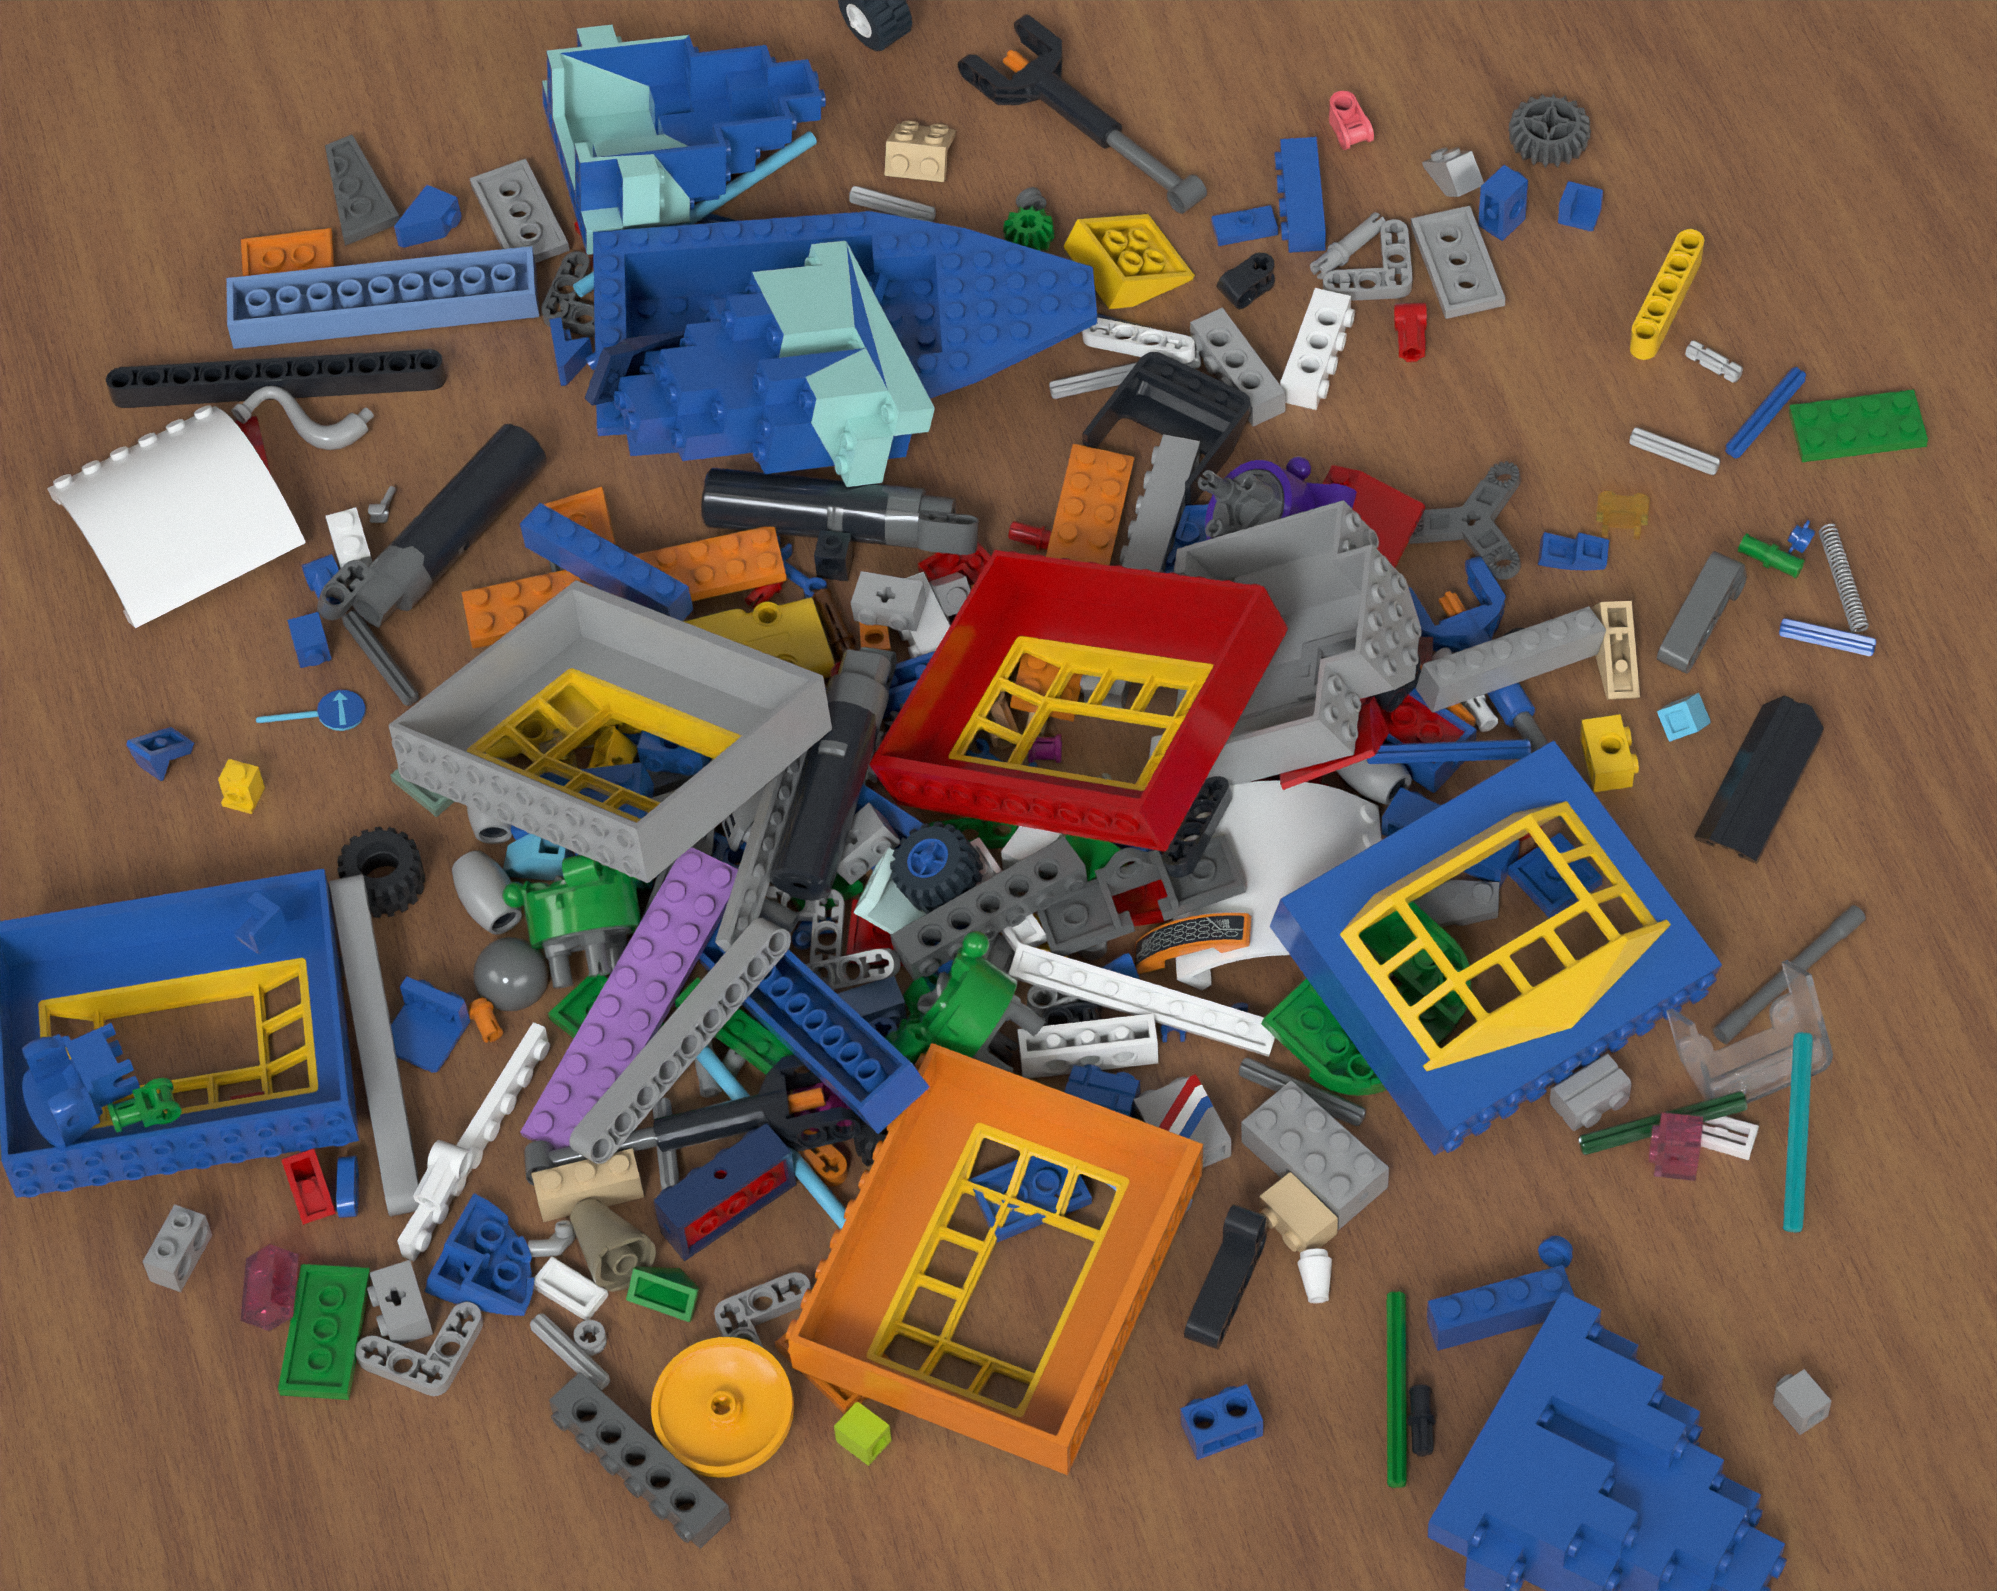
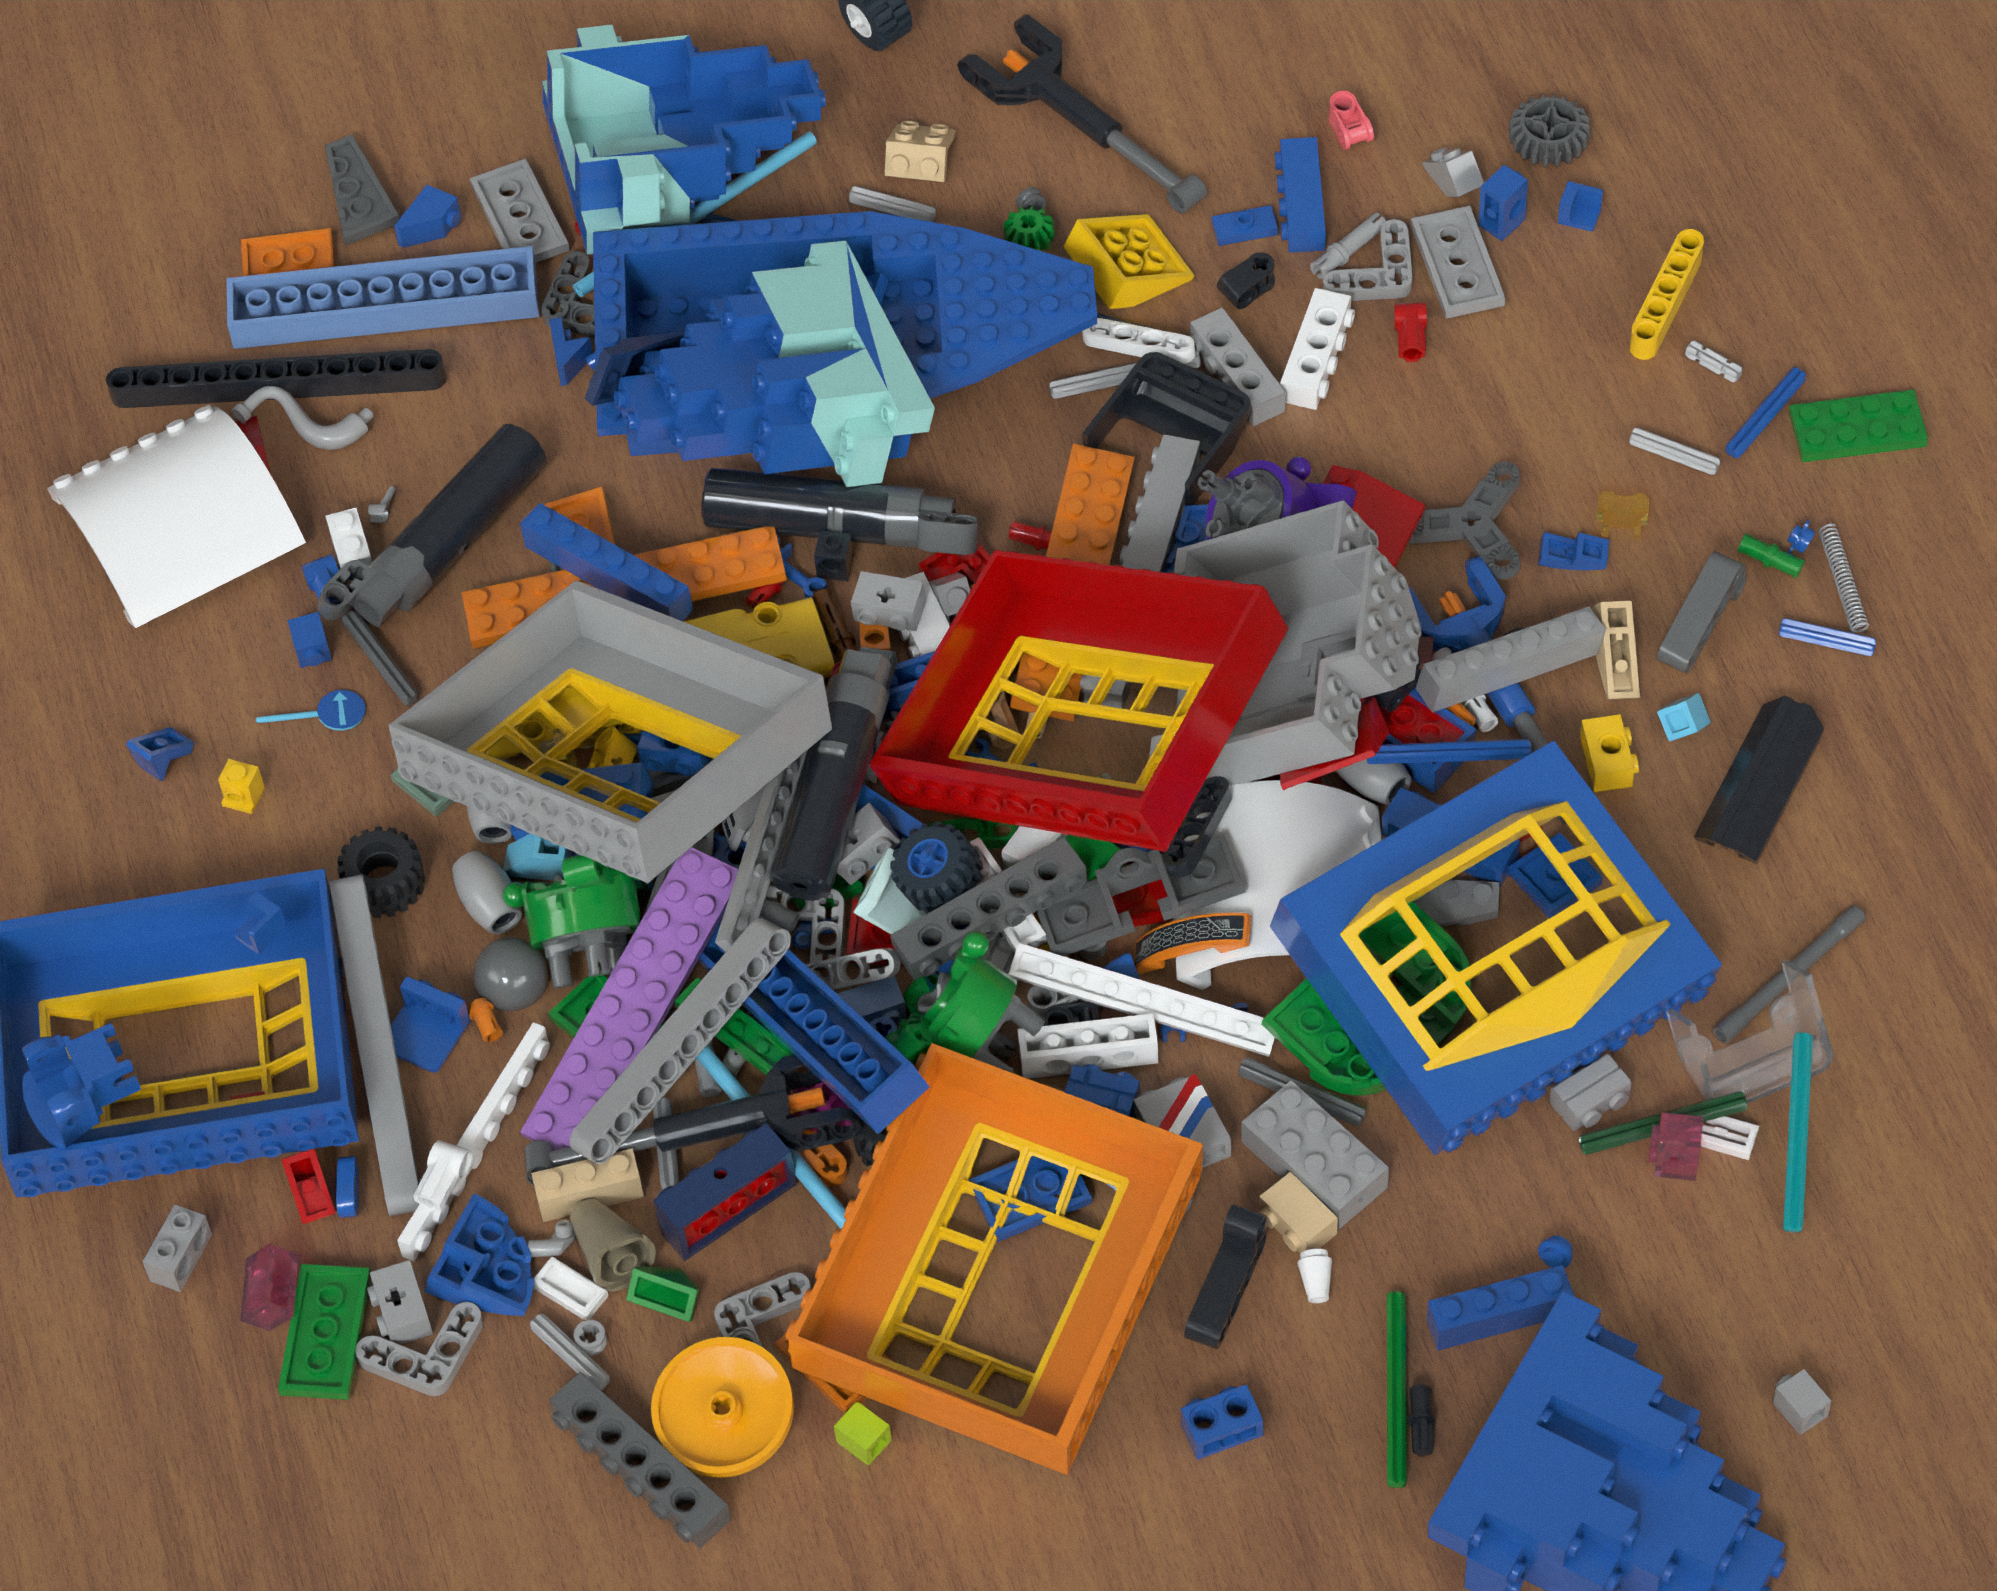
(147, 1106): green connector -> none
(1046, 749): magenta bush -> none

